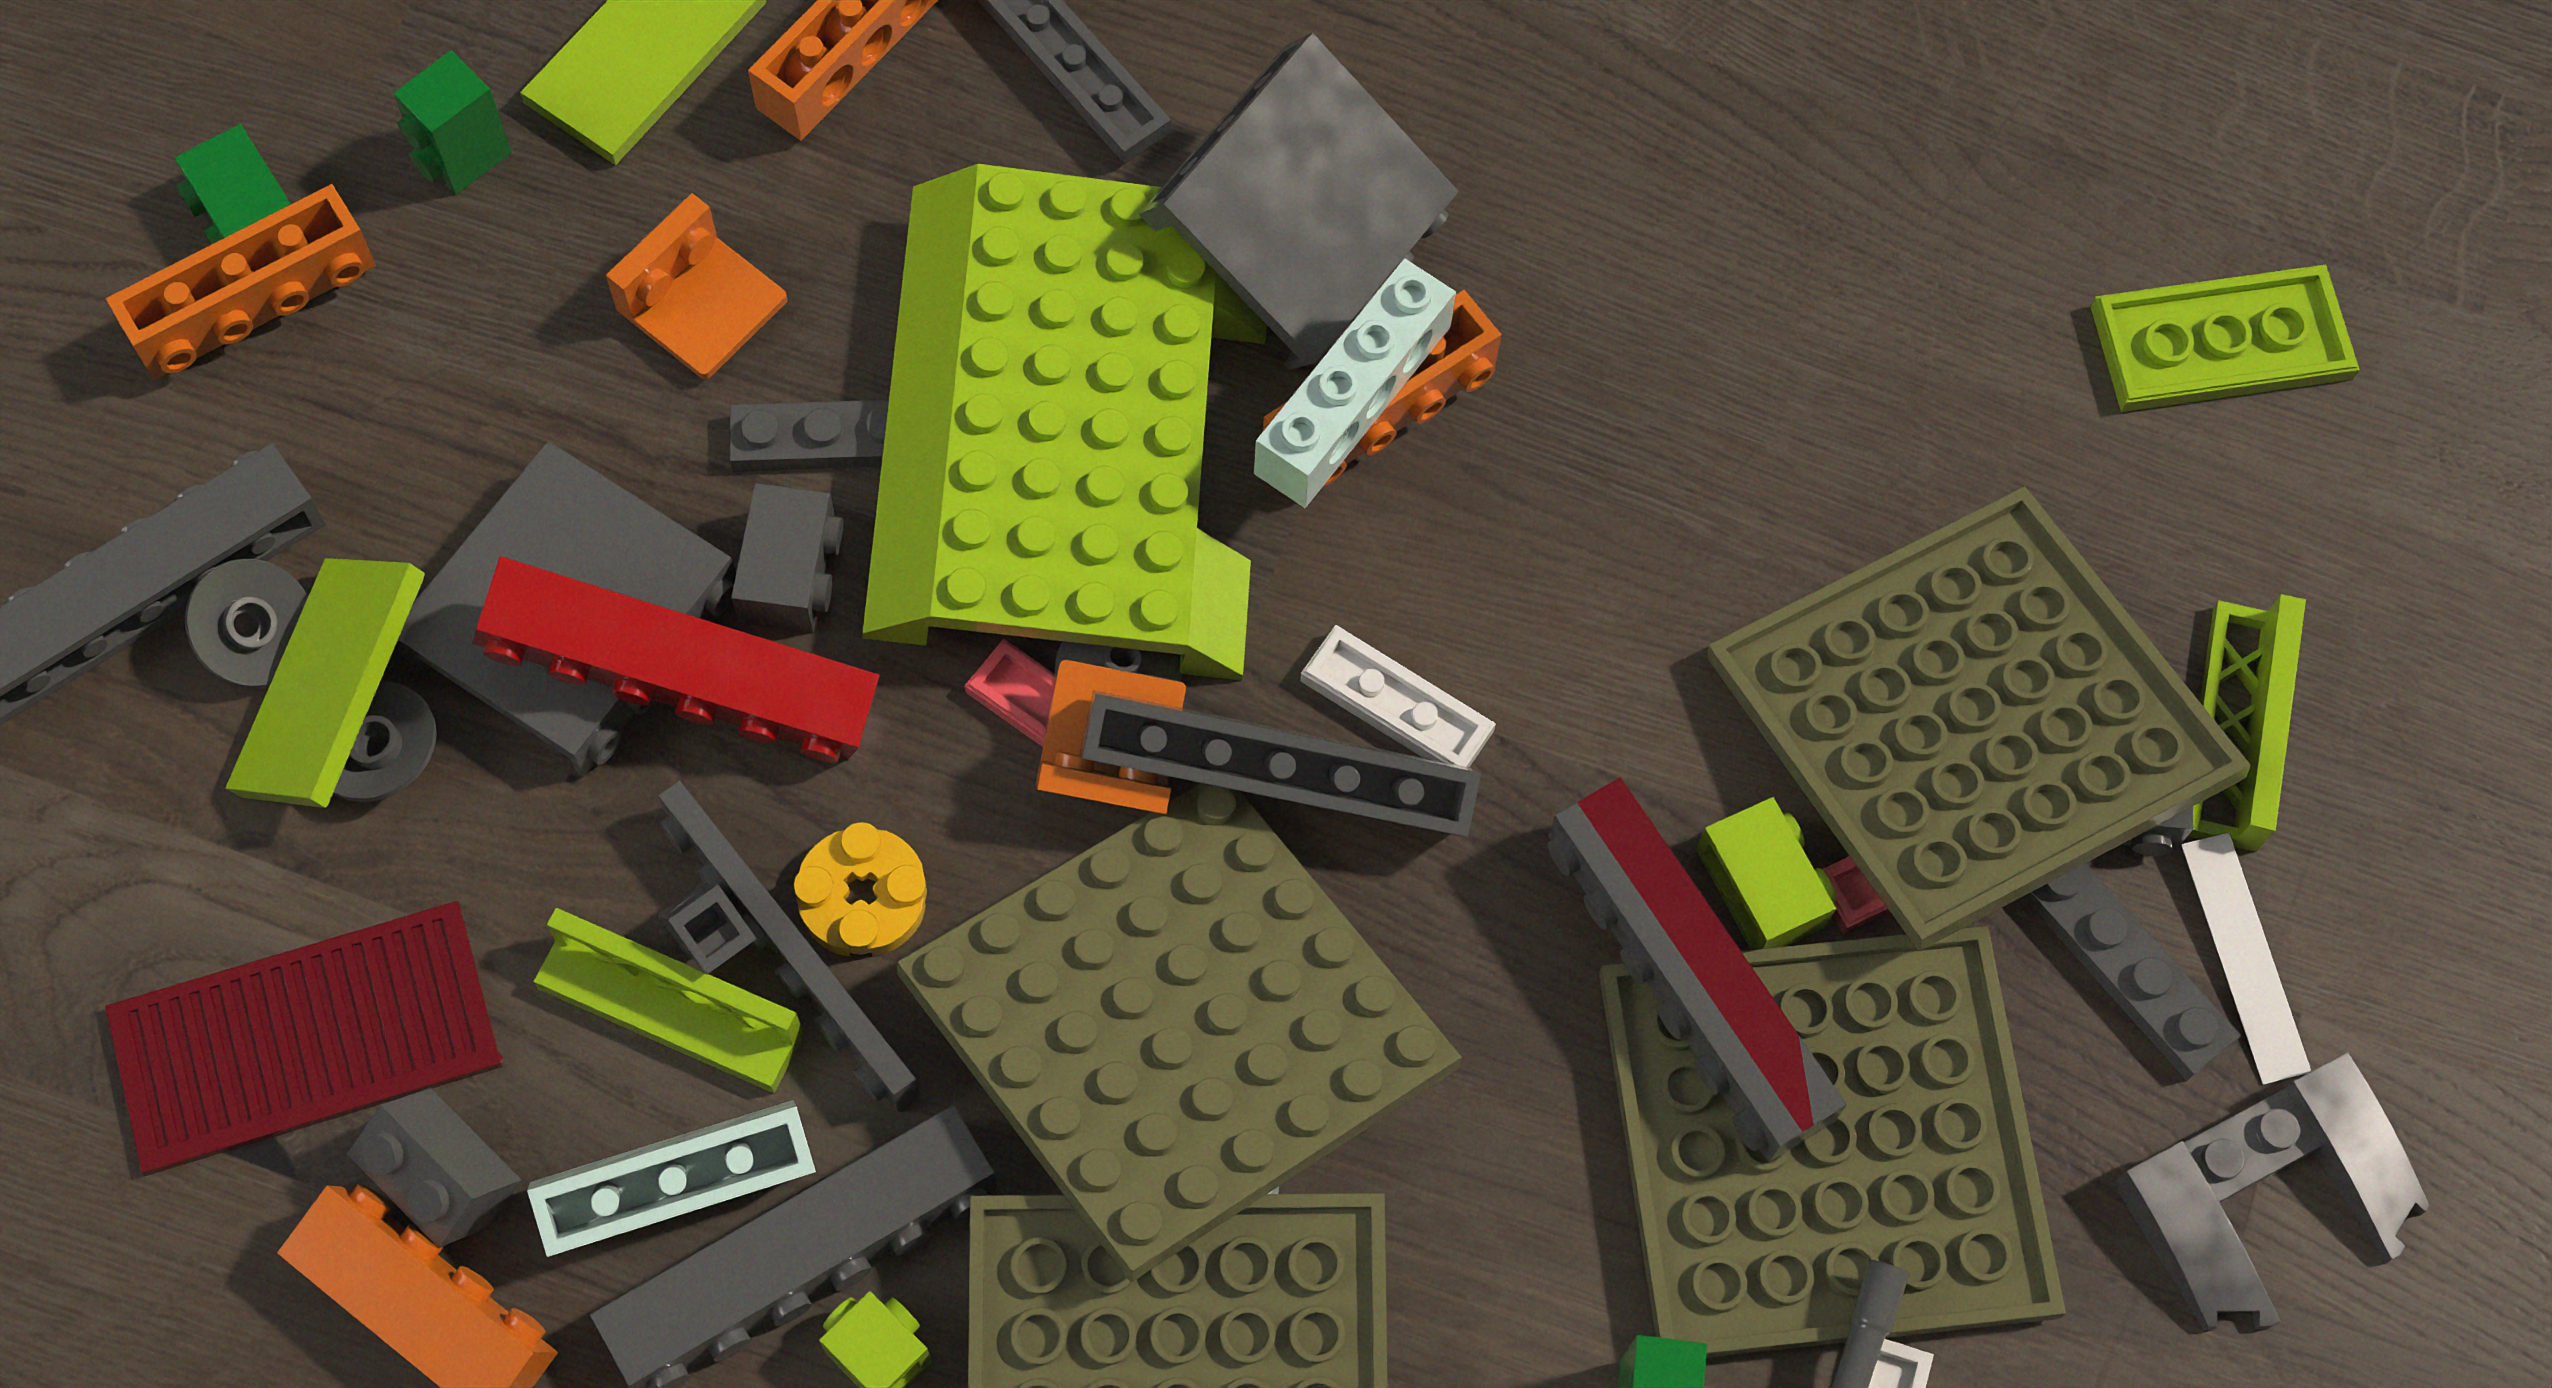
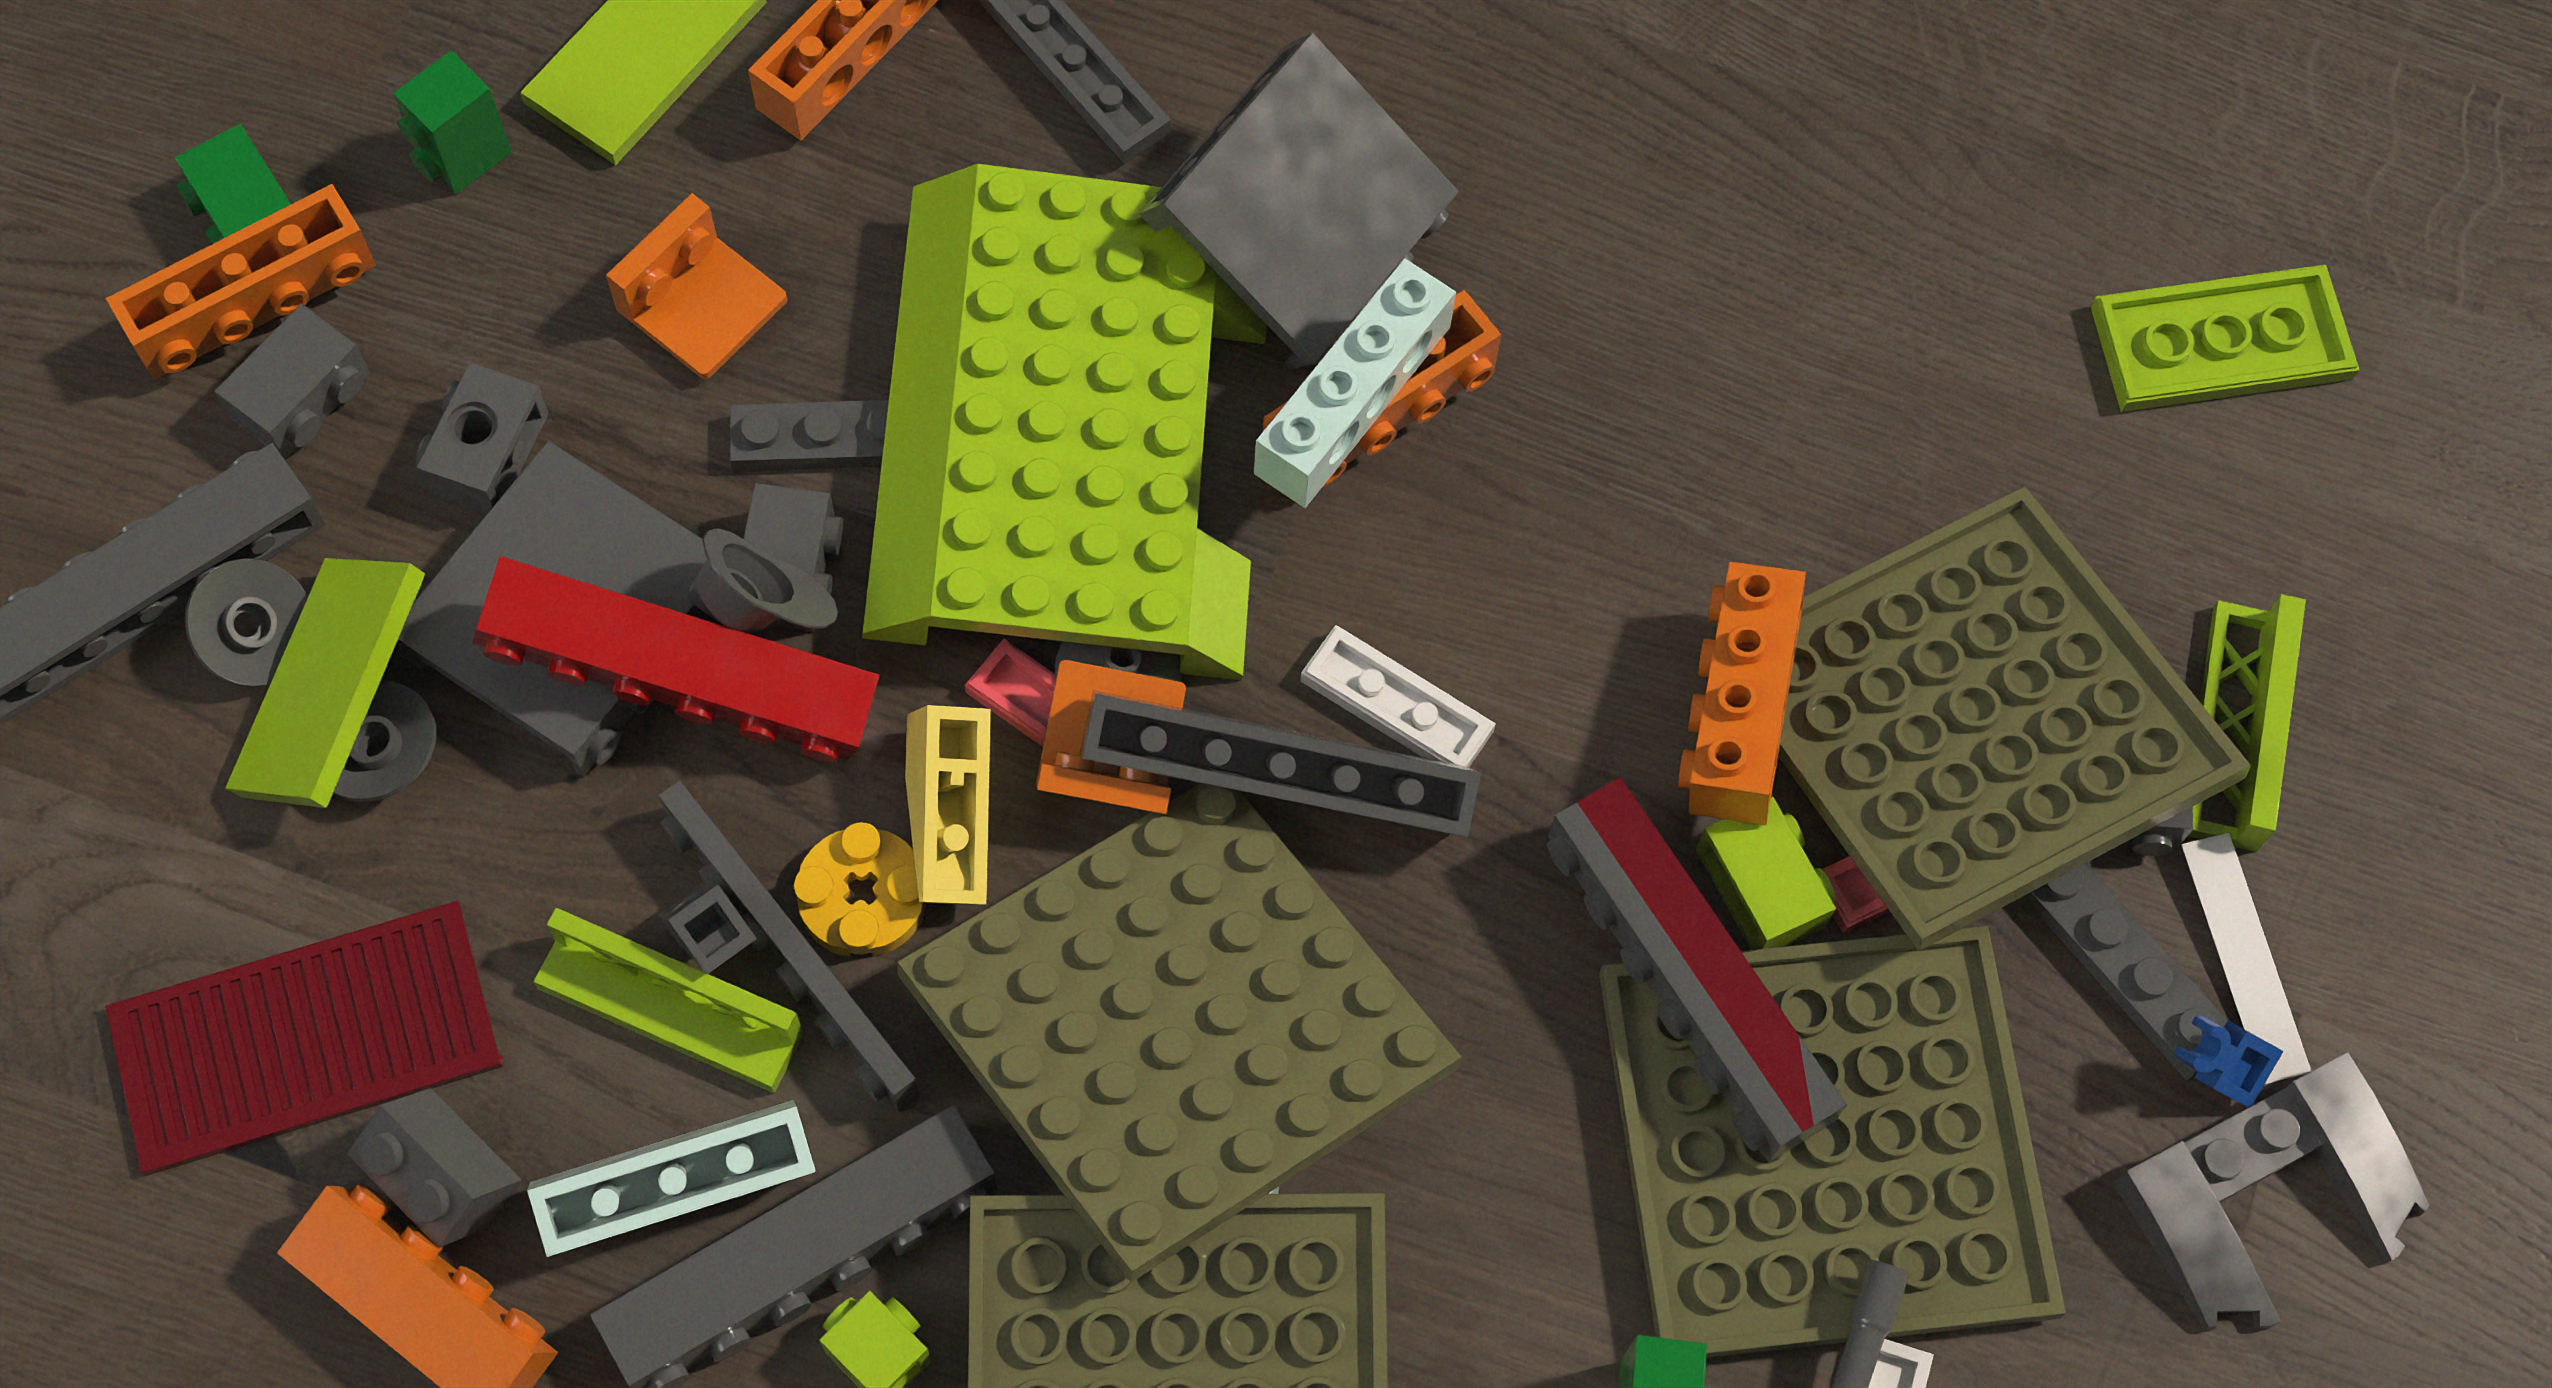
(293, 382): none -> dark grey brick
(484, 471): none -> dark grey brick
(755, 589): none -> dark grey piece
(949, 802): none -> light yellow slope
(1745, 693): none -> orange brick
(2231, 1060): none -> blue plate

